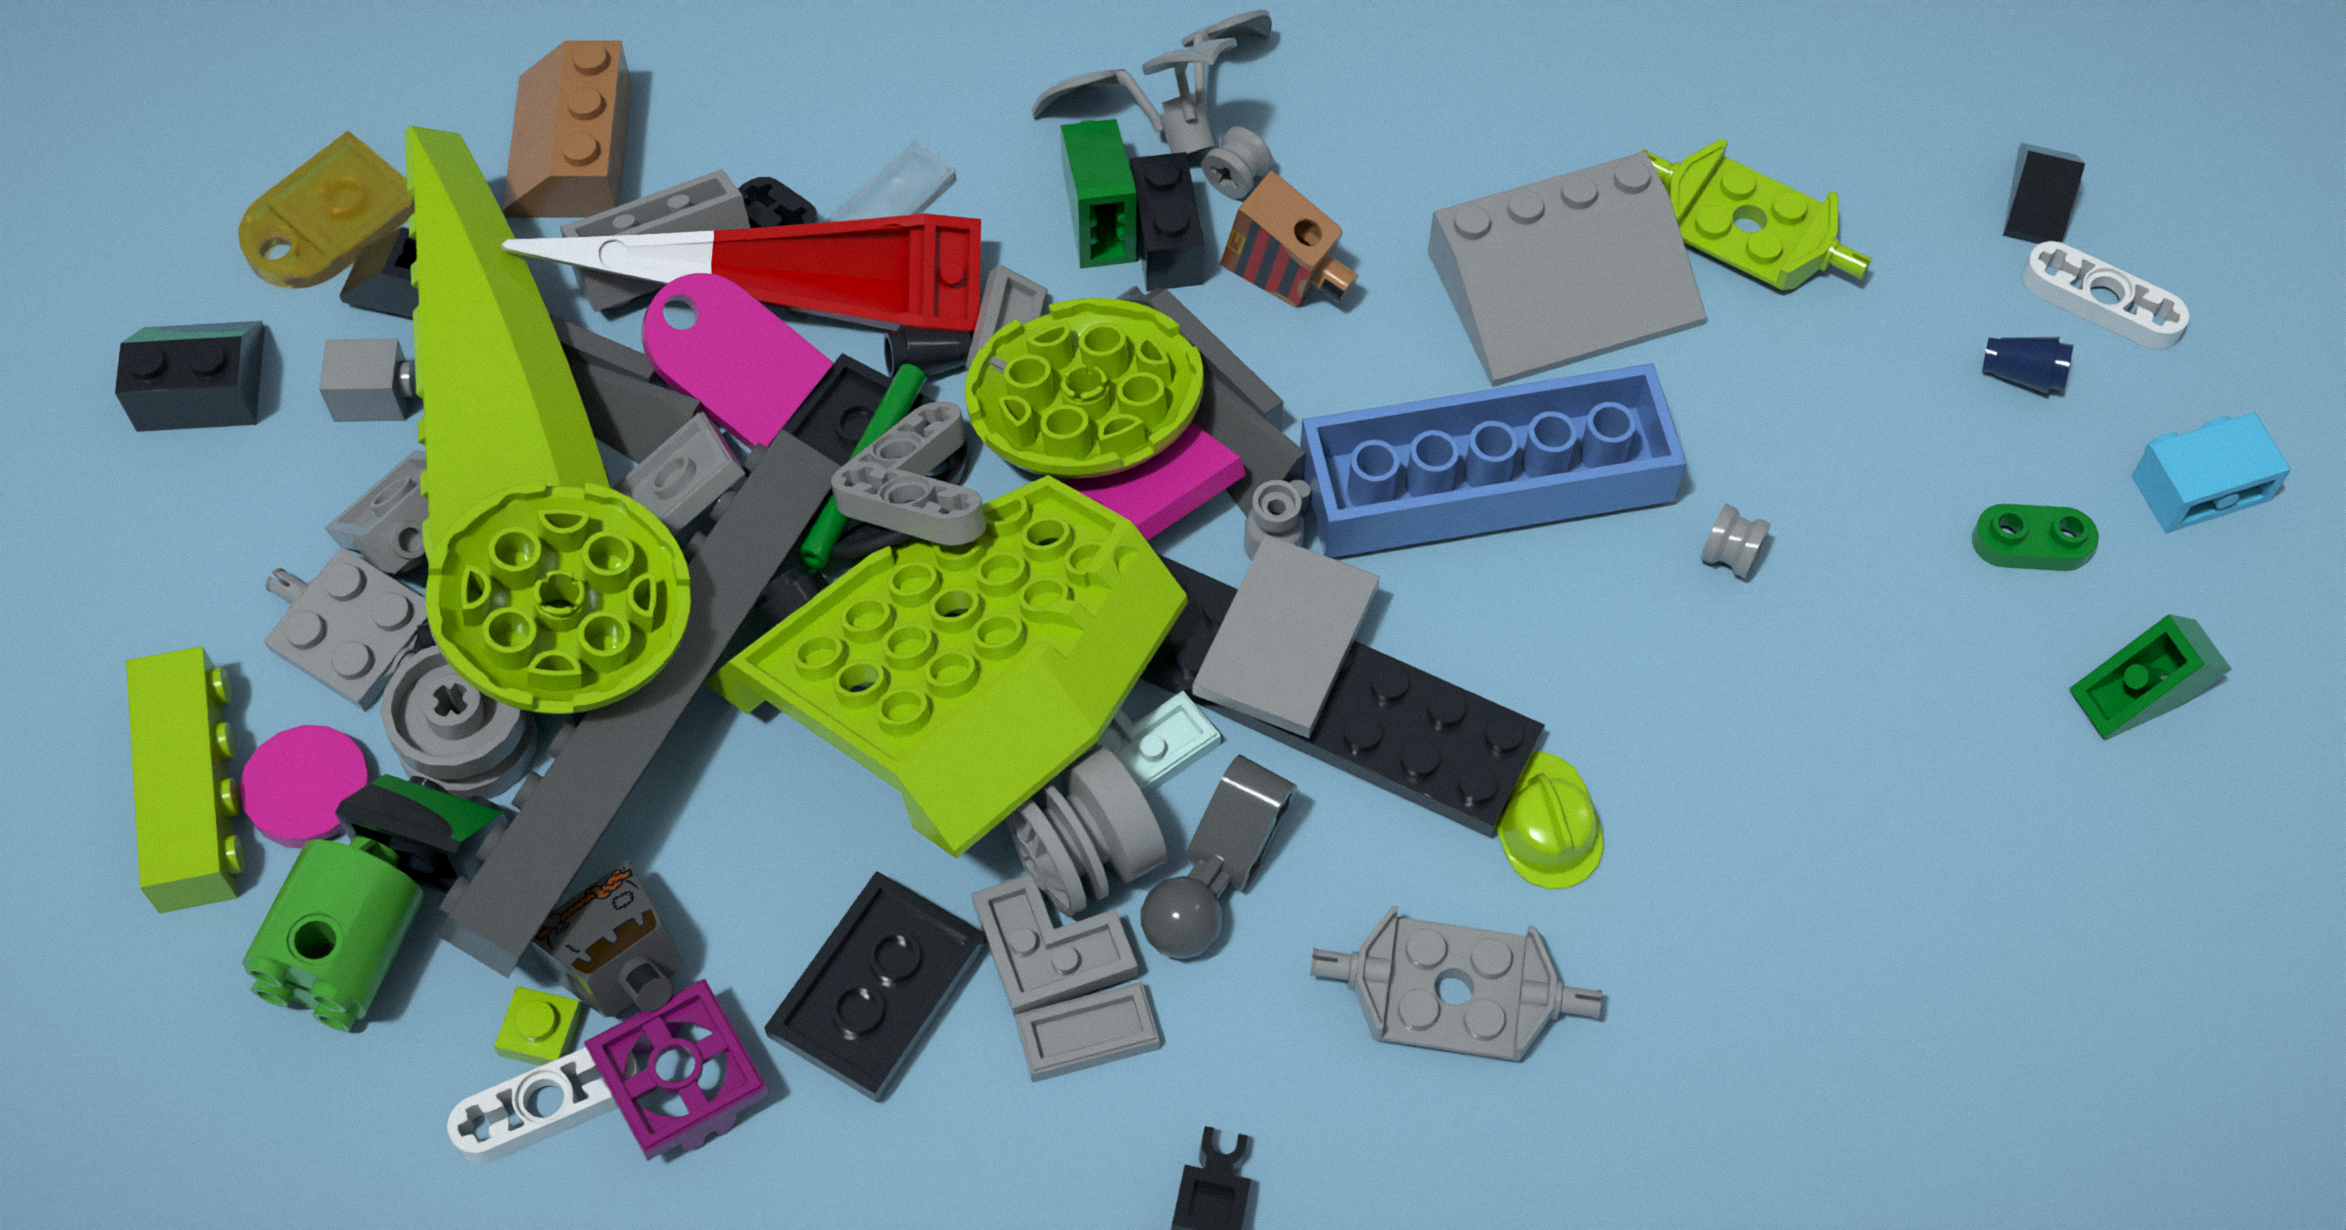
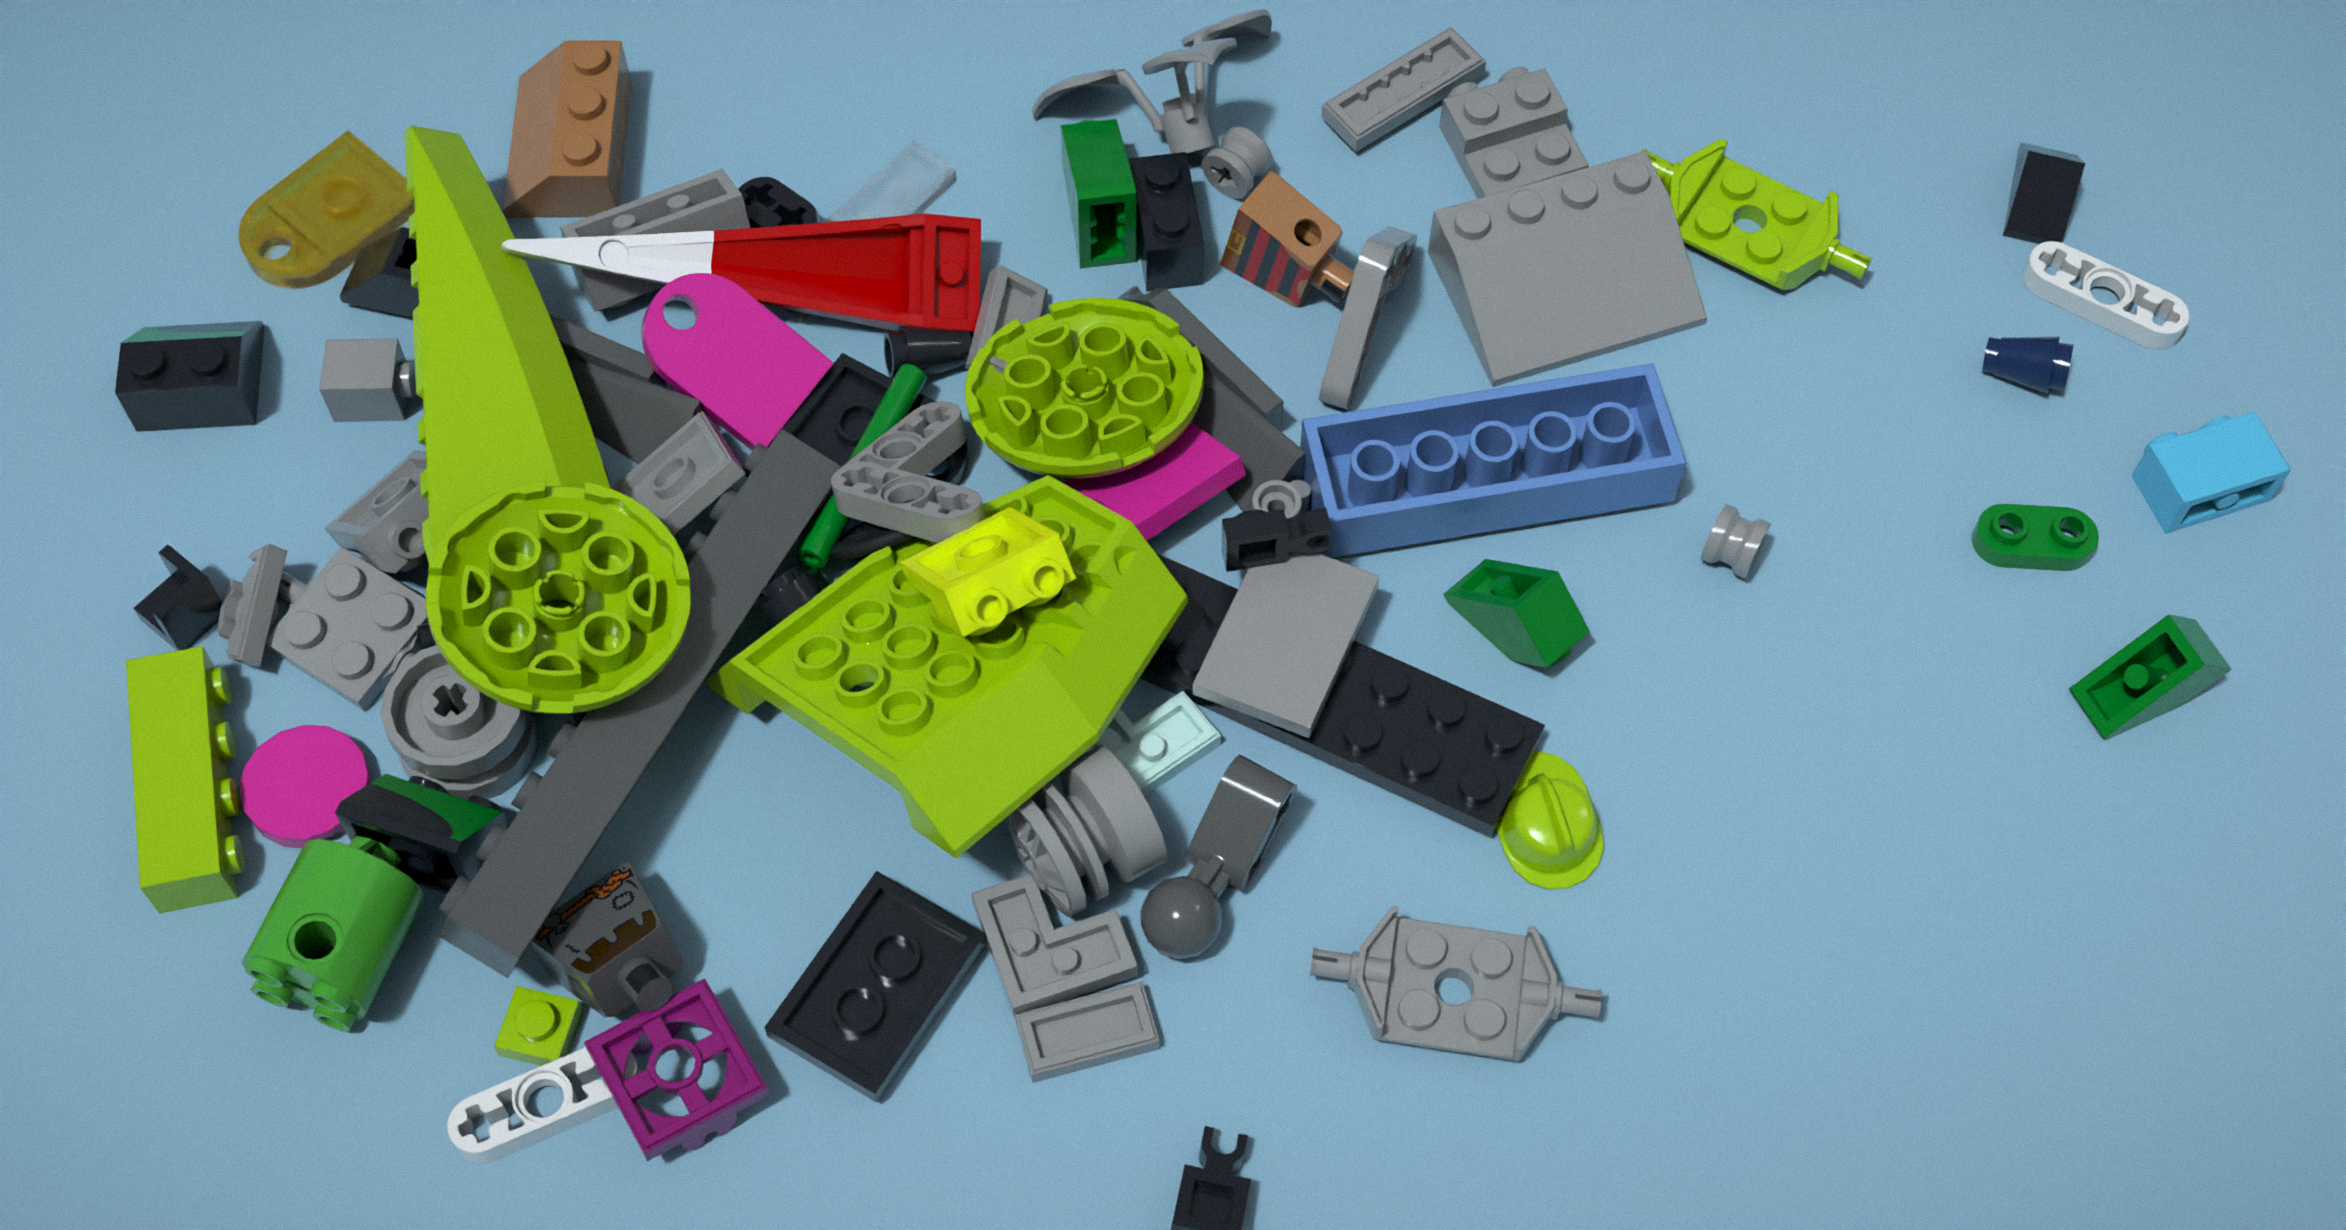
(181, 605): none -> black panel
(252, 606): none -> light grey plate
(990, 571): none -> neon yellow plate
(1265, 538): none -> black plate
(1378, 271): none -> light grey beam
(1403, 89): none -> light grey plate
(1510, 132): none -> light grey plate
(1520, 611): none -> green slope

